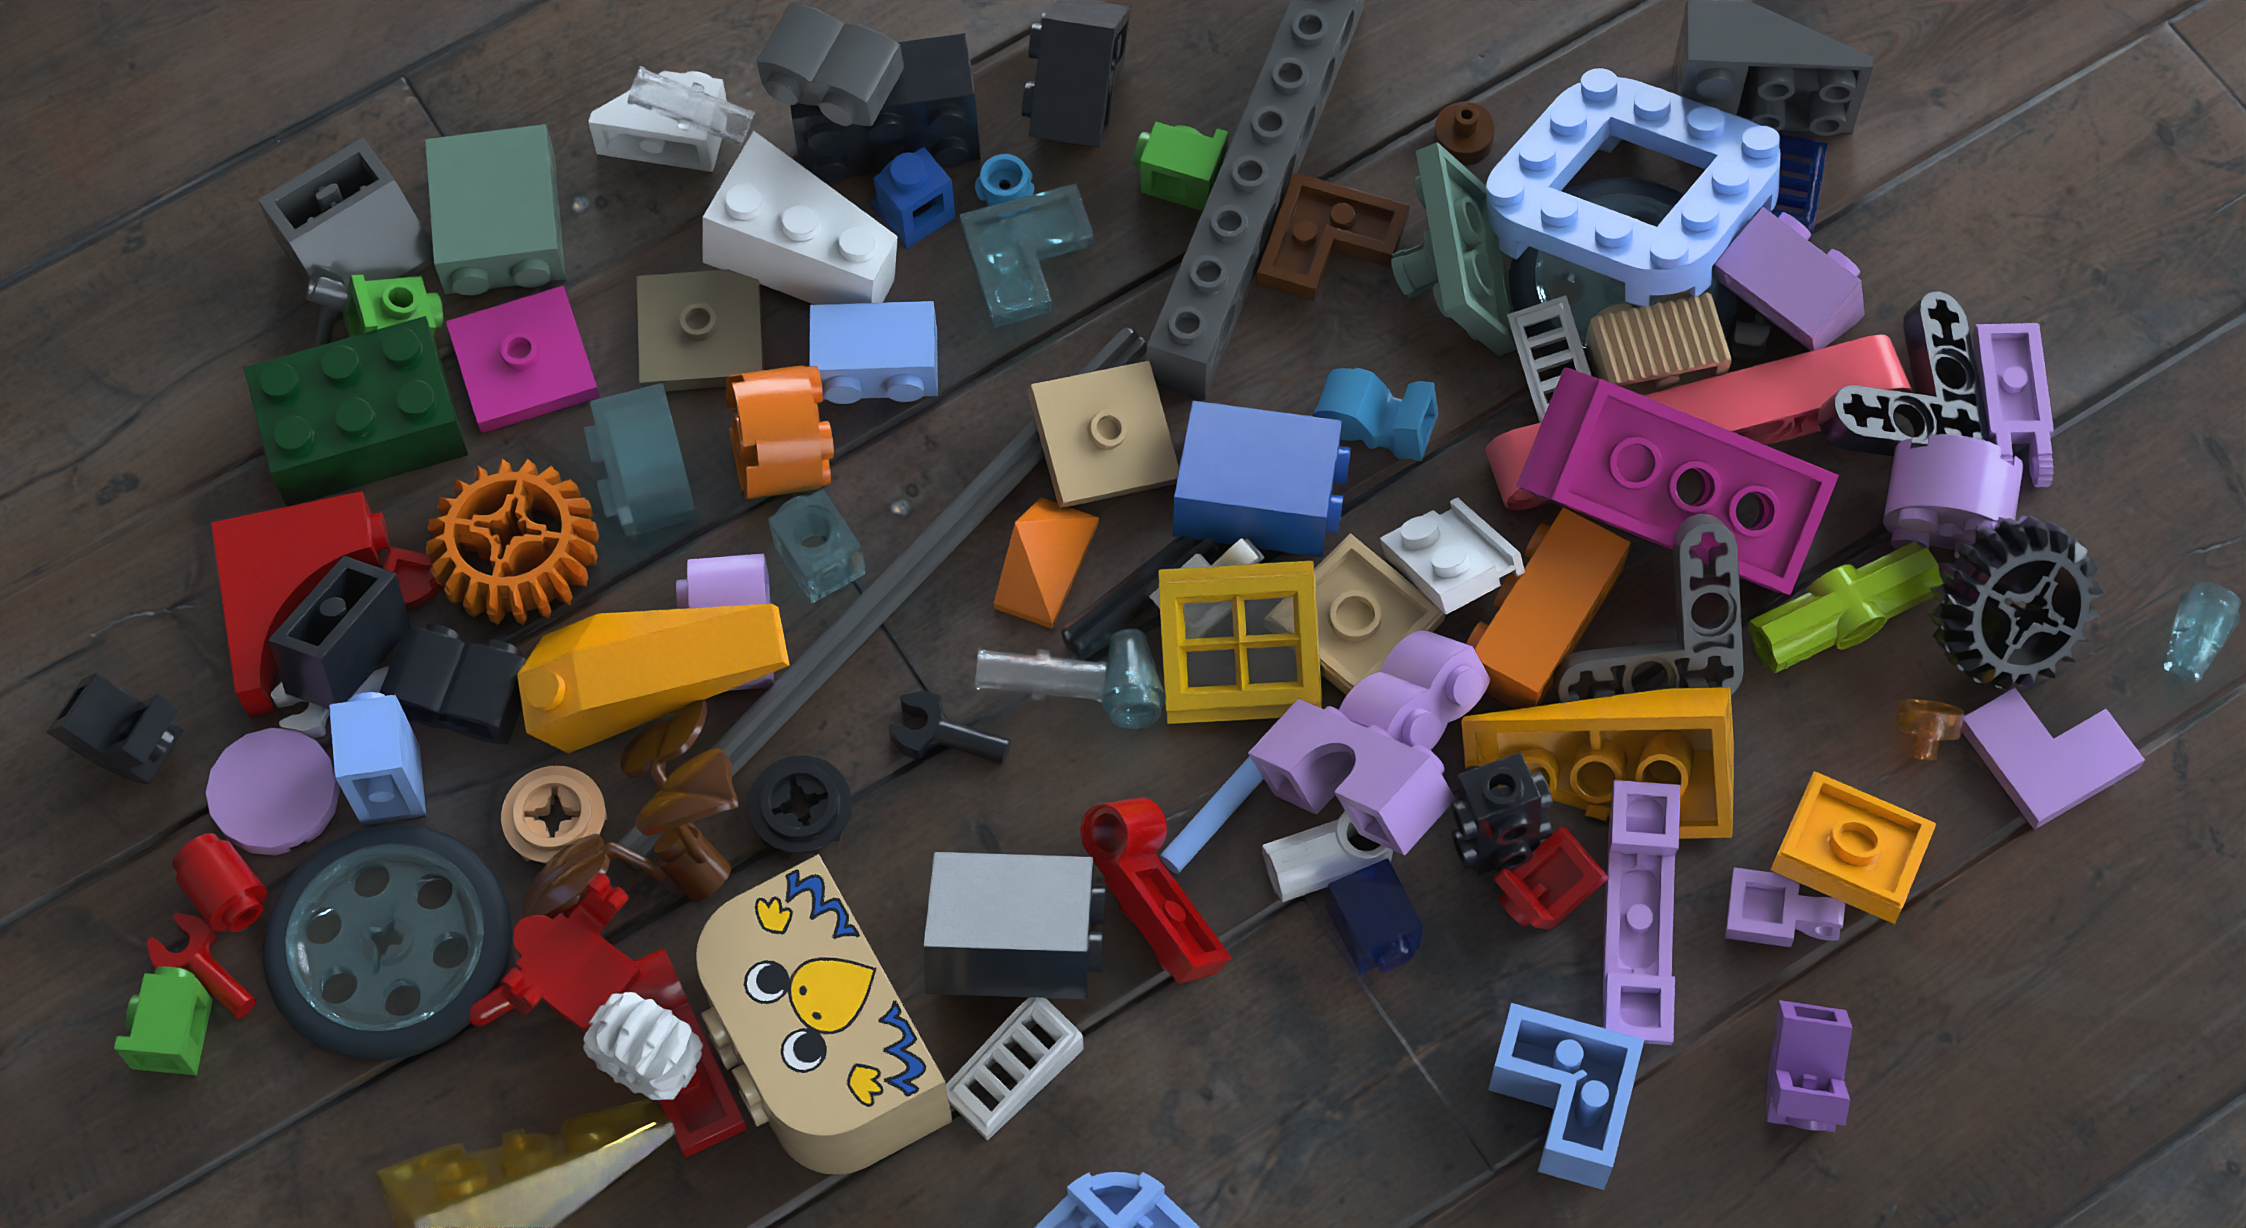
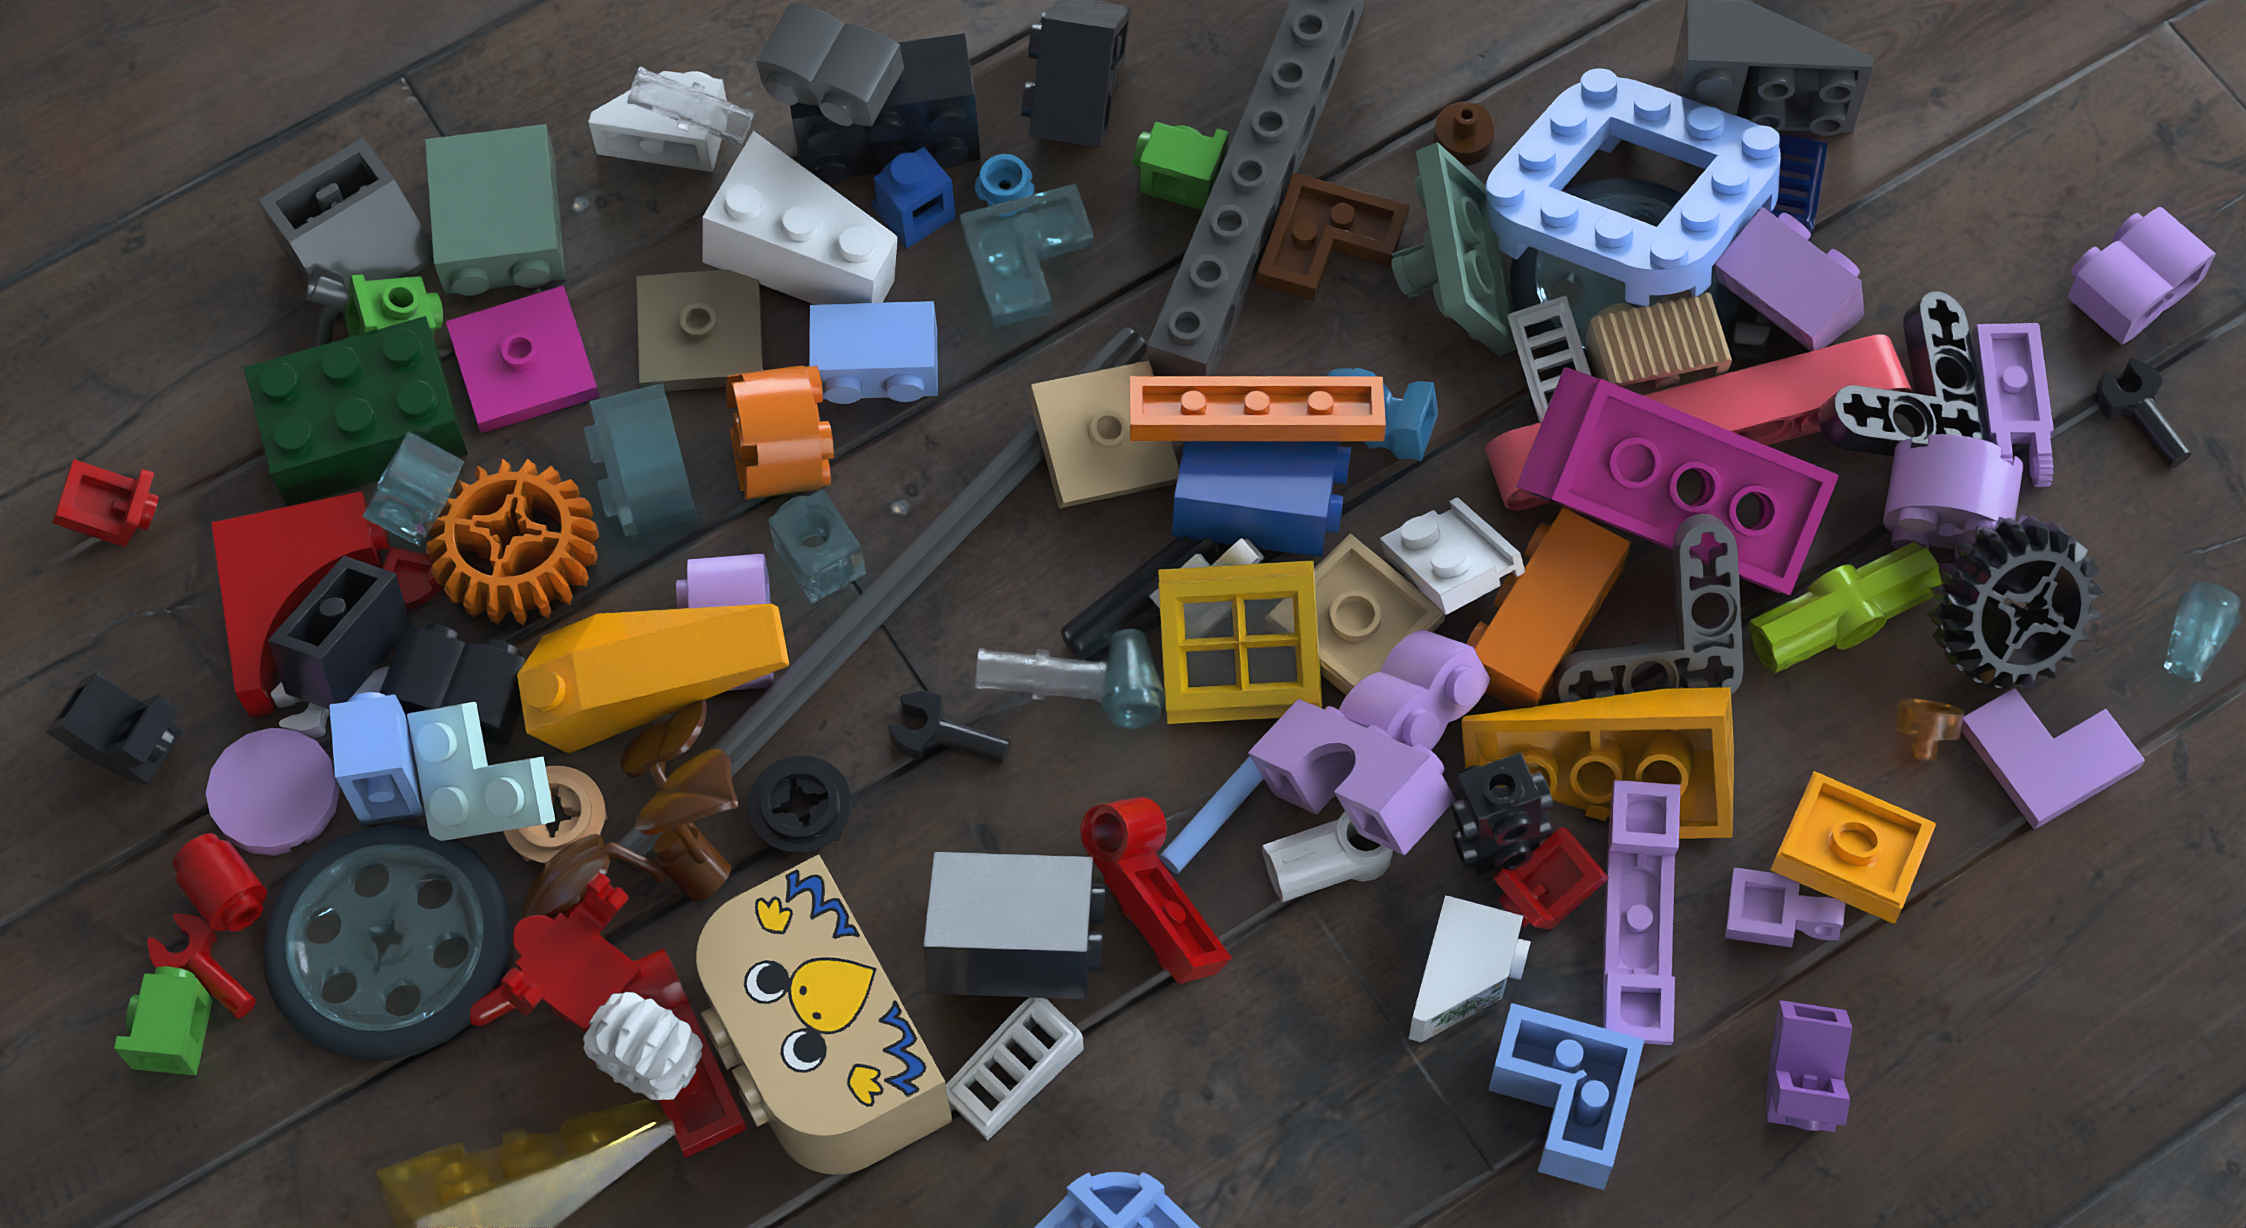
(105, 503): none -> red bracket
(413, 489): none -> clear light blue brick
(459, 787): none -> light aqua plate
(1043, 561): orange slope -> none
(1257, 408): none -> orange plate
(1375, 917): clear blue brick -> none
(1467, 965): none -> white slope
(2139, 274): none -> lavender brick
(2142, 408): none -> black bar

